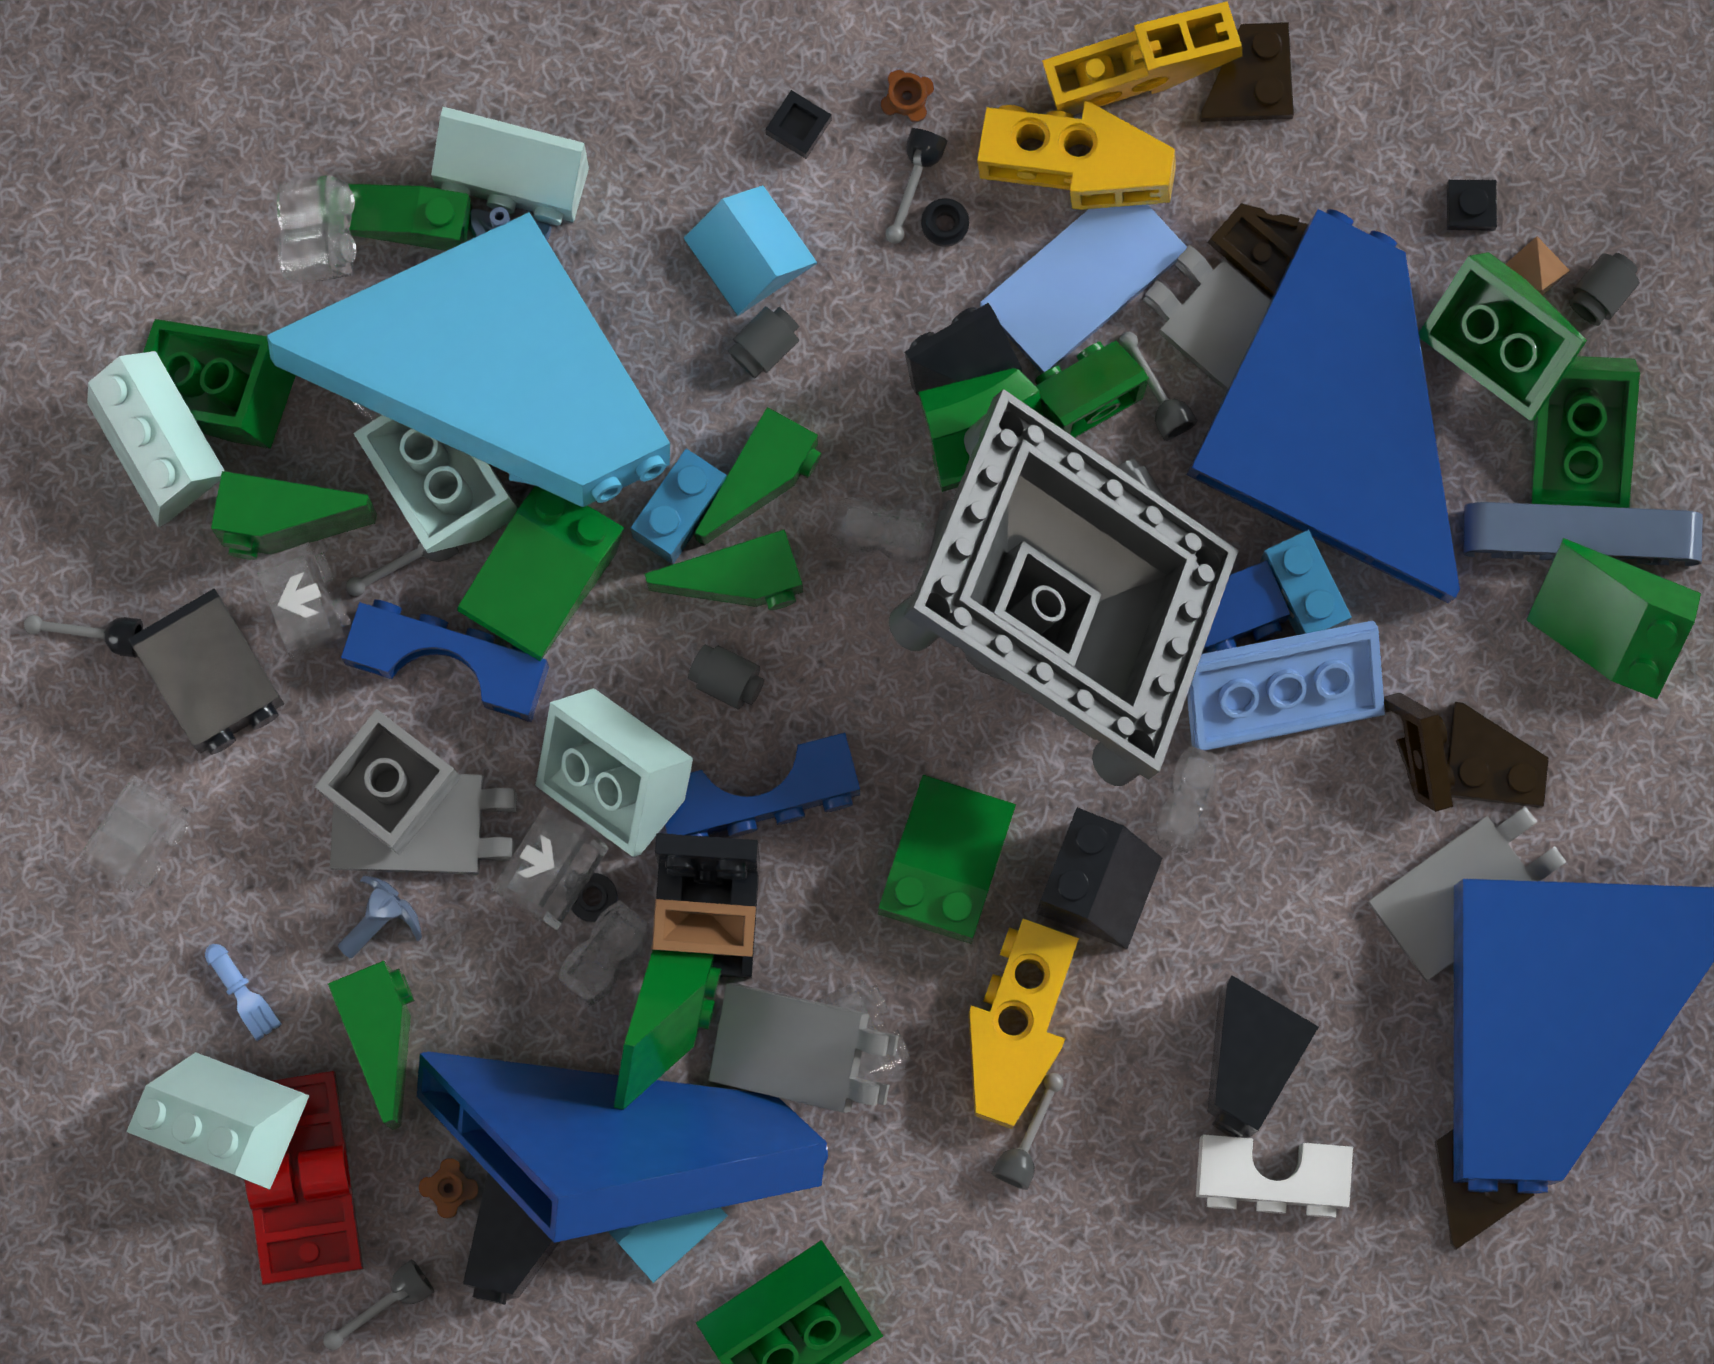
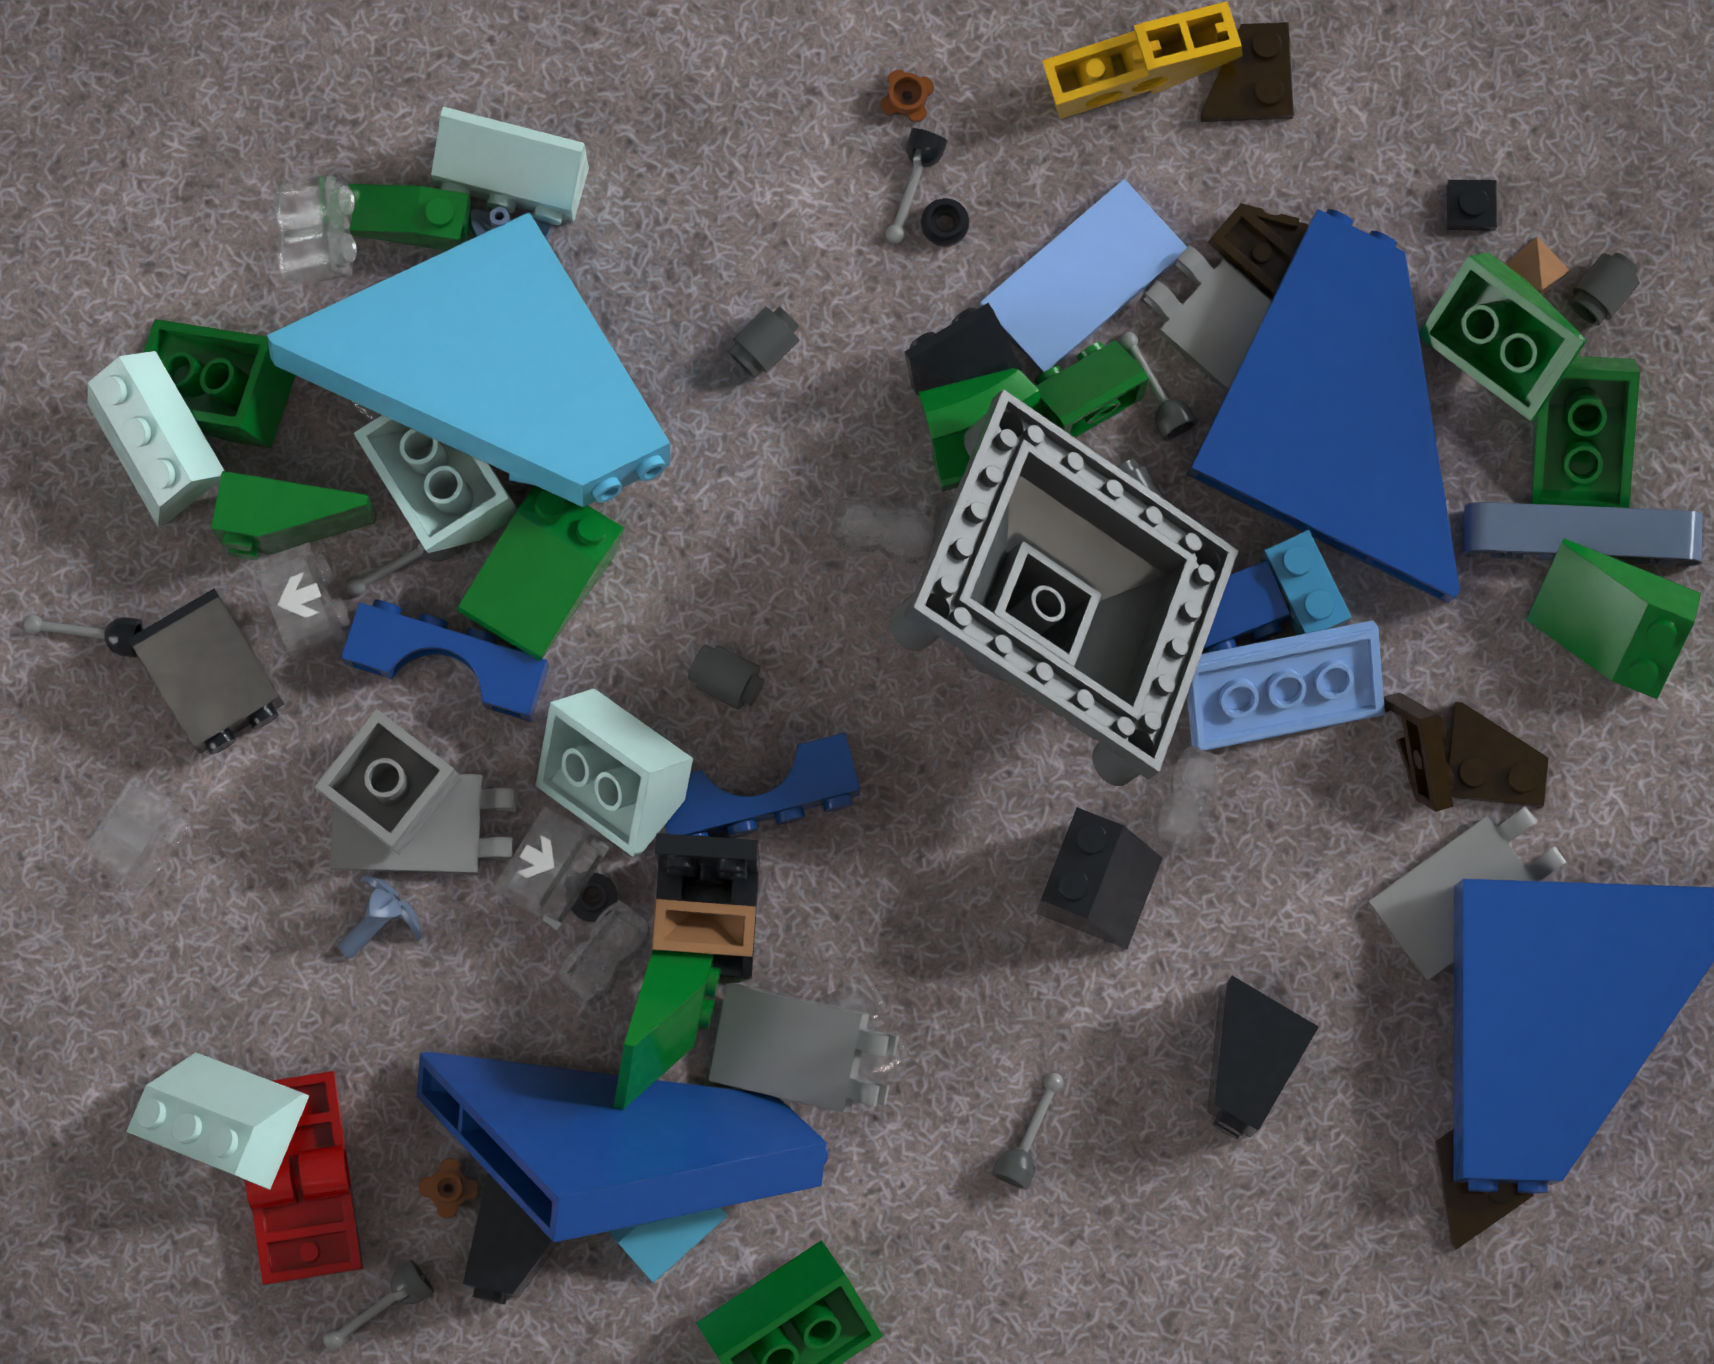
(250, 1005): light blue piece -> none
(378, 1026): green slope -> none
(678, 506): dark azure brick -> none
(741, 574): green slope -> none
(748, 248): medium azure slope -> none
(763, 471): green slope -> none
(798, 124): black plate -> none
(946, 859): green slope -> none
(1009, 1066): yellow brick -> none
(1118, 171): yellow brick -> none
(1229, 1176): white arch -> none

